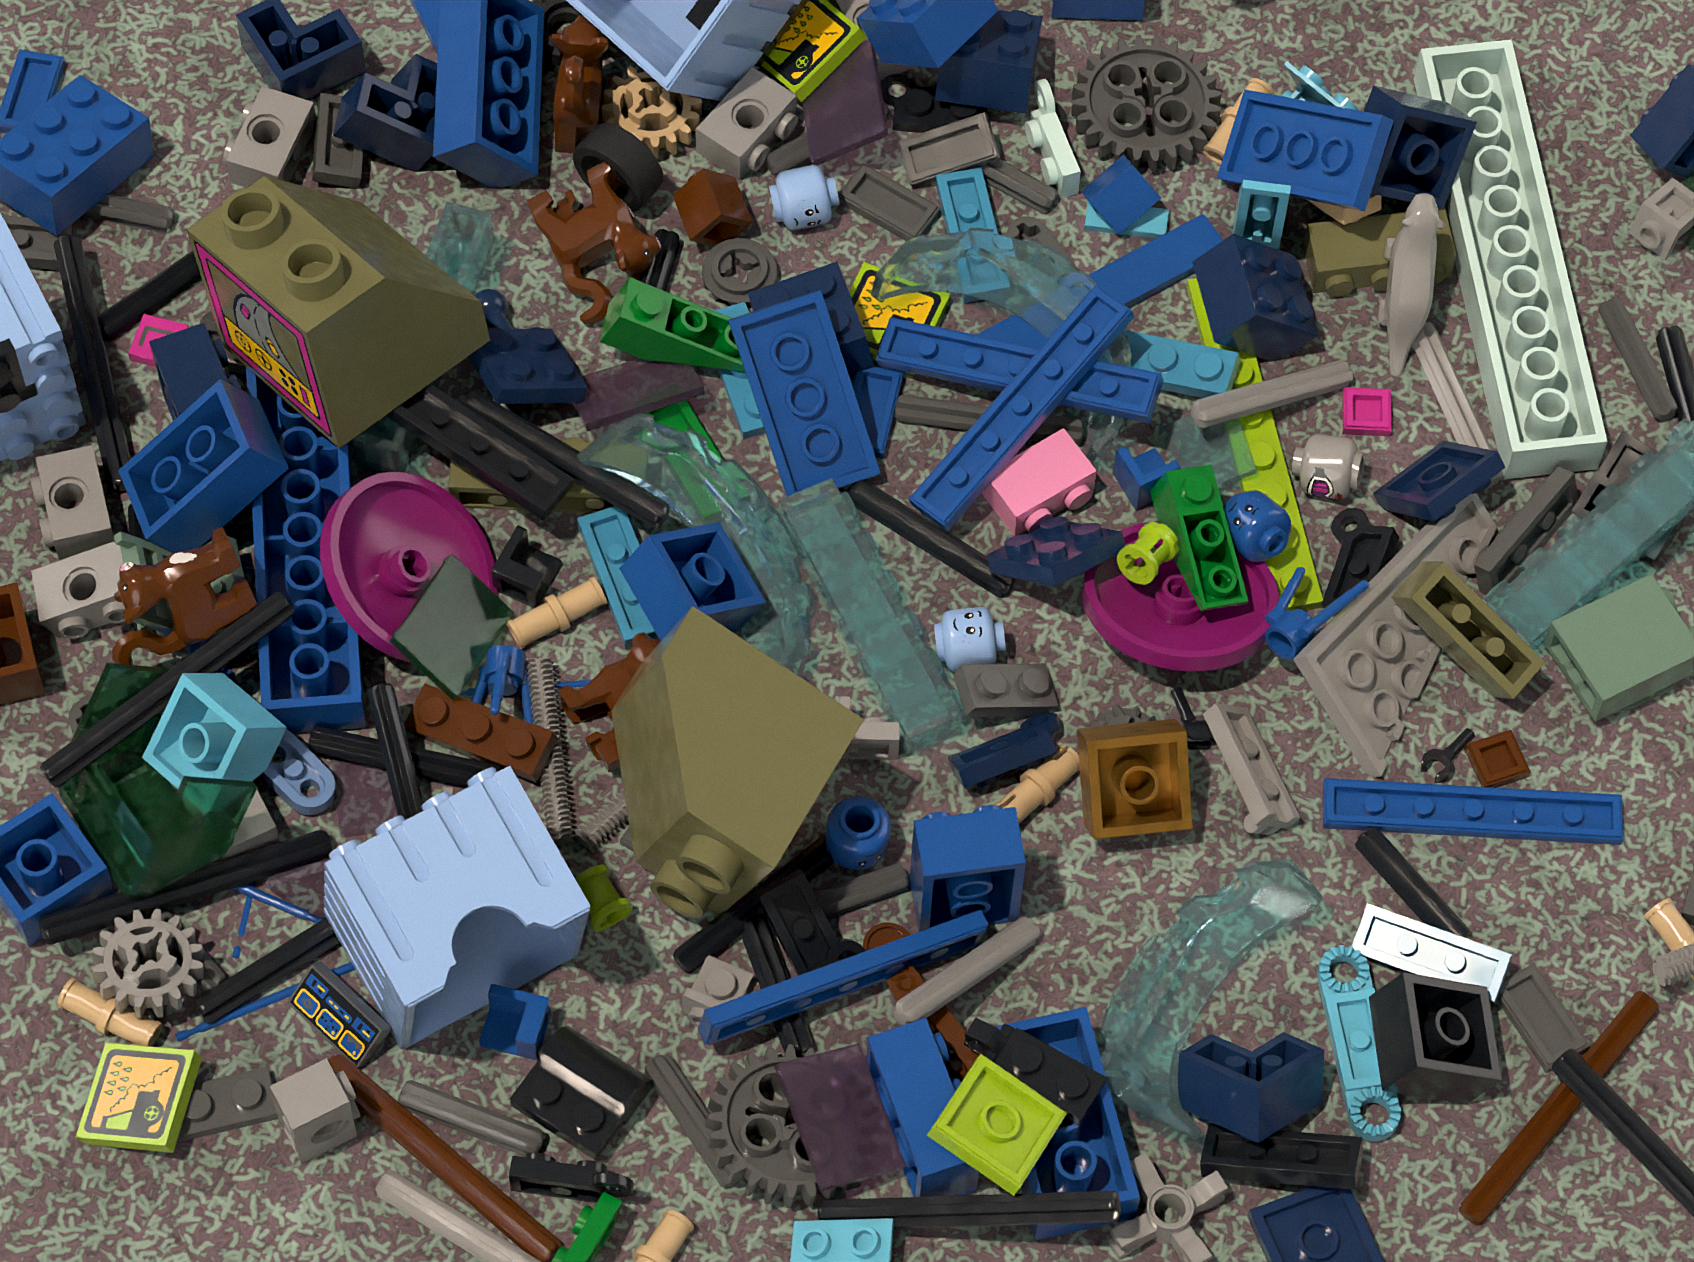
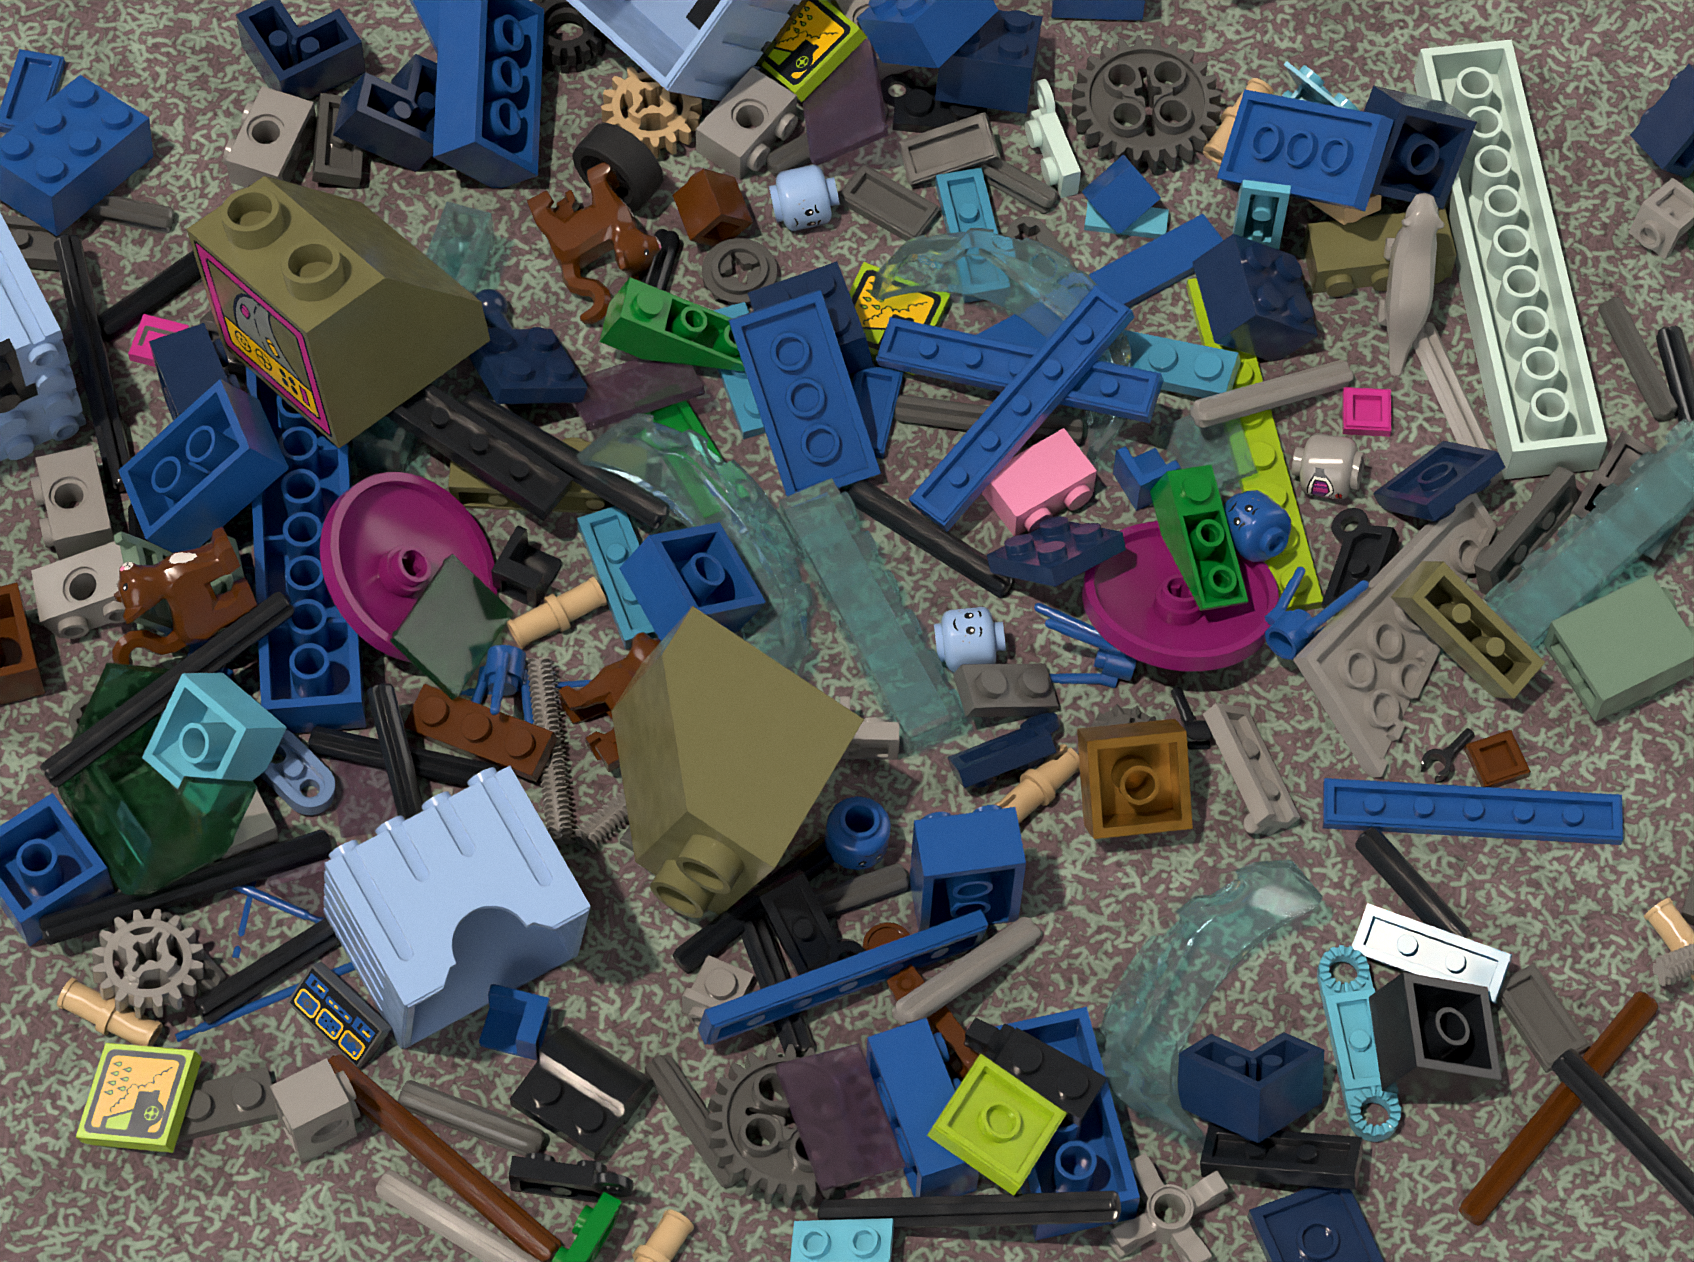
(578, 83): reddish brown animal -> none
(606, 904): lime bush -> none
(1108, 658): none -> blue plant
(1152, 557): lime bush -> none

